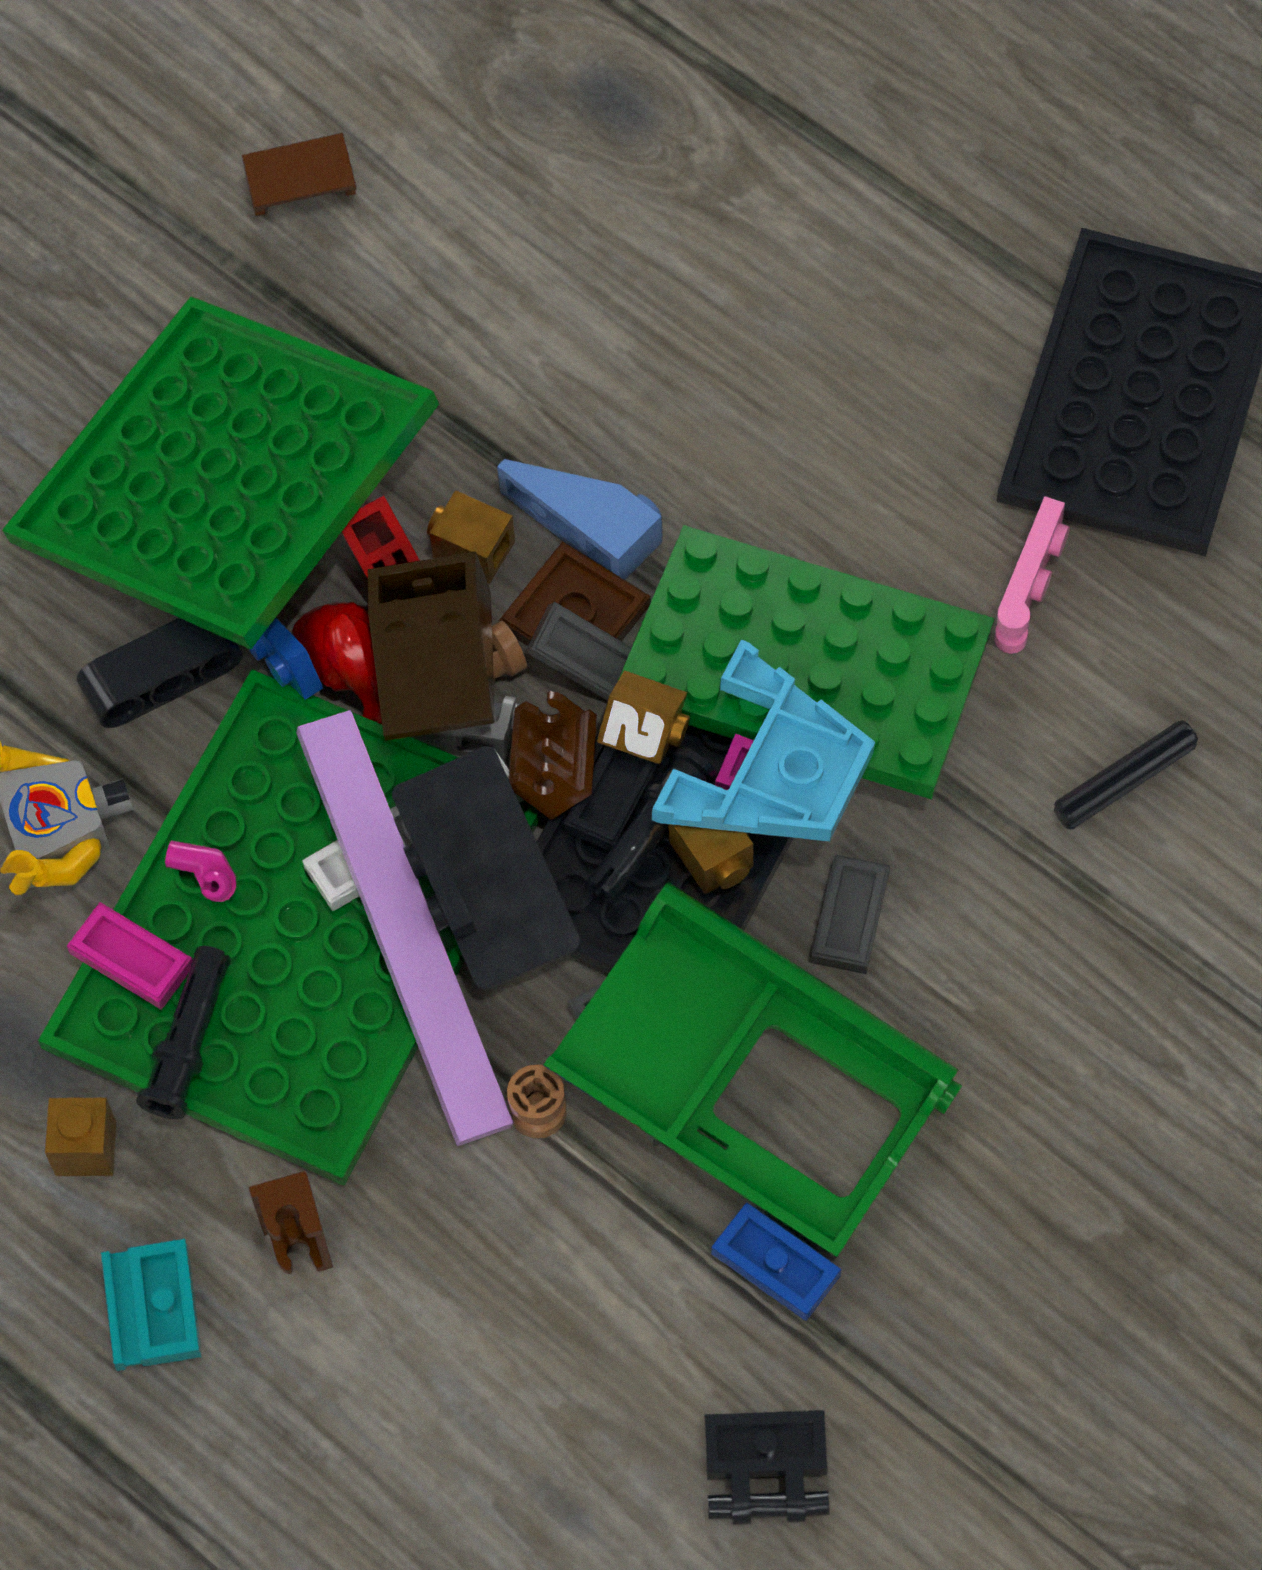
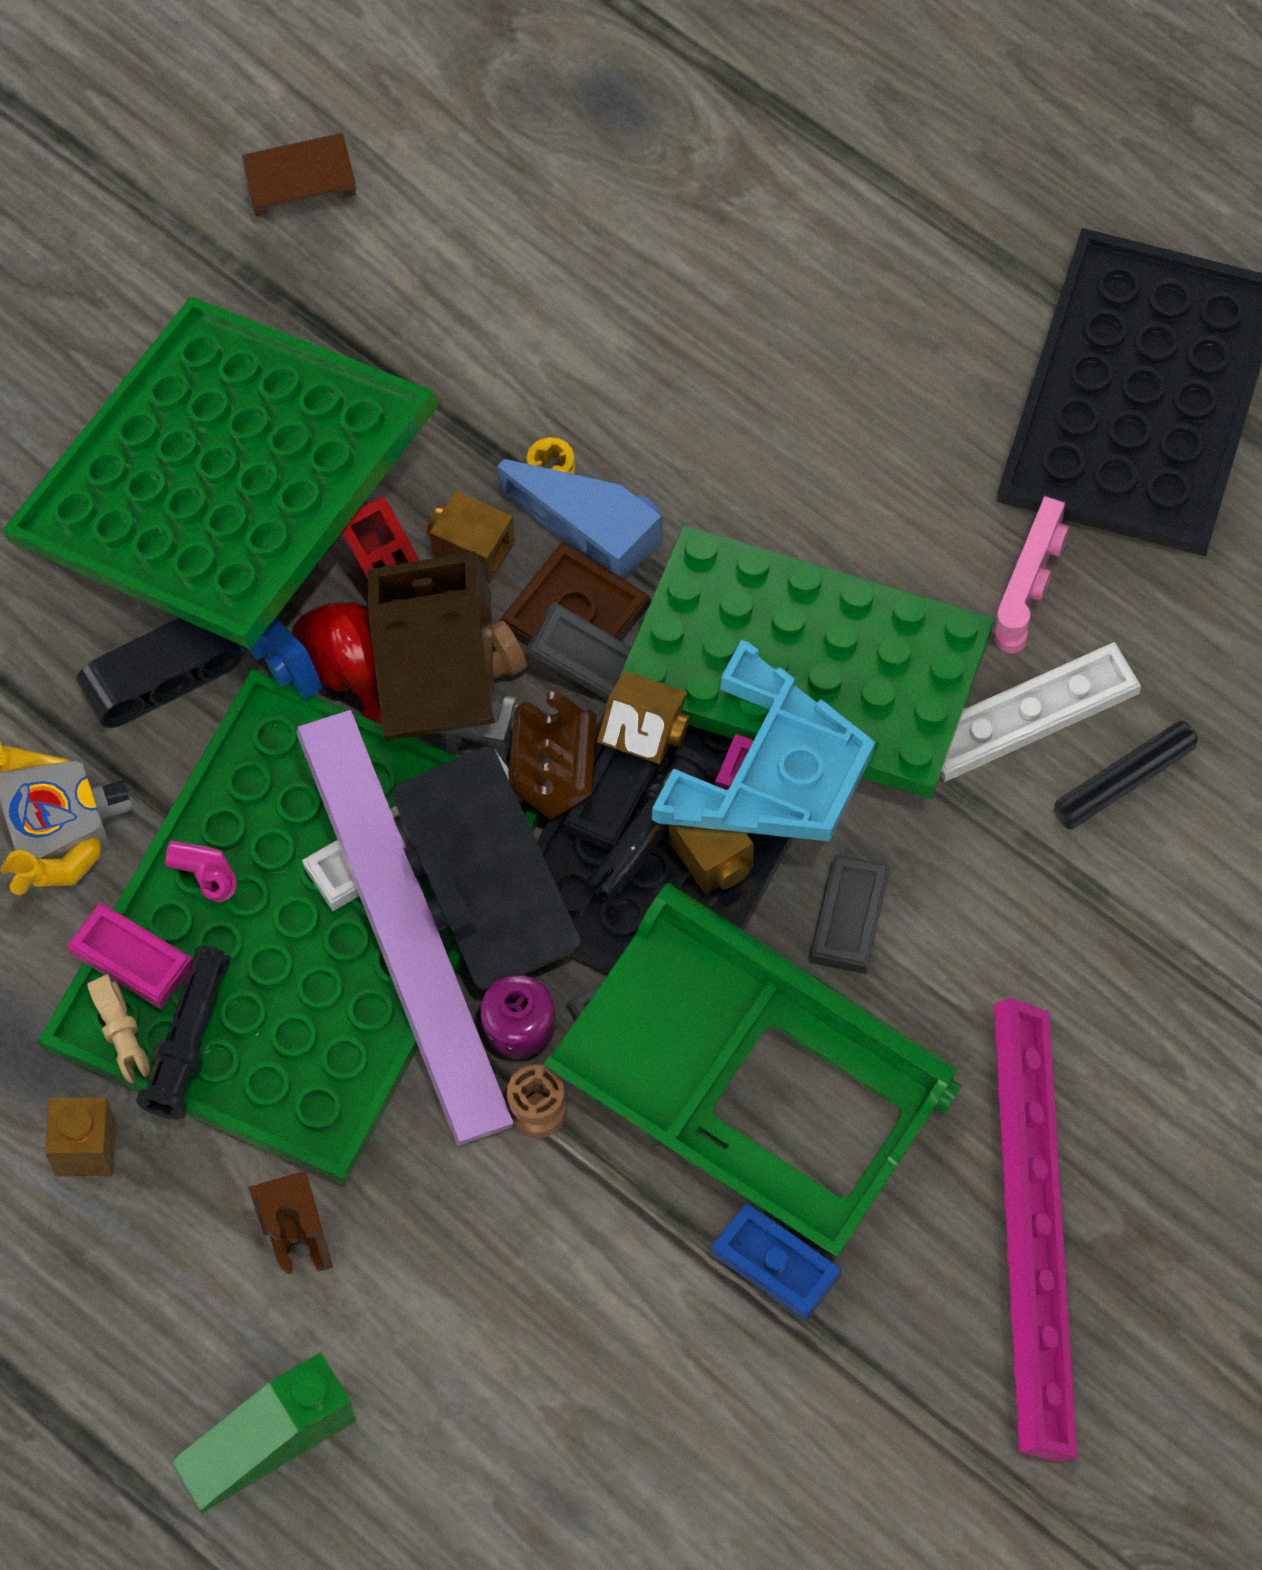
(119, 1027): none -> tan piece
(151, 1304): teal plate -> none
(266, 1432): none -> green slope
(518, 1016): none -> magenta head
(546, 448): none -> yellow bush
(766, 1446): black plate -> none
(1034, 1233): none -> dark pink plate
(1039, 708): none -> white tile

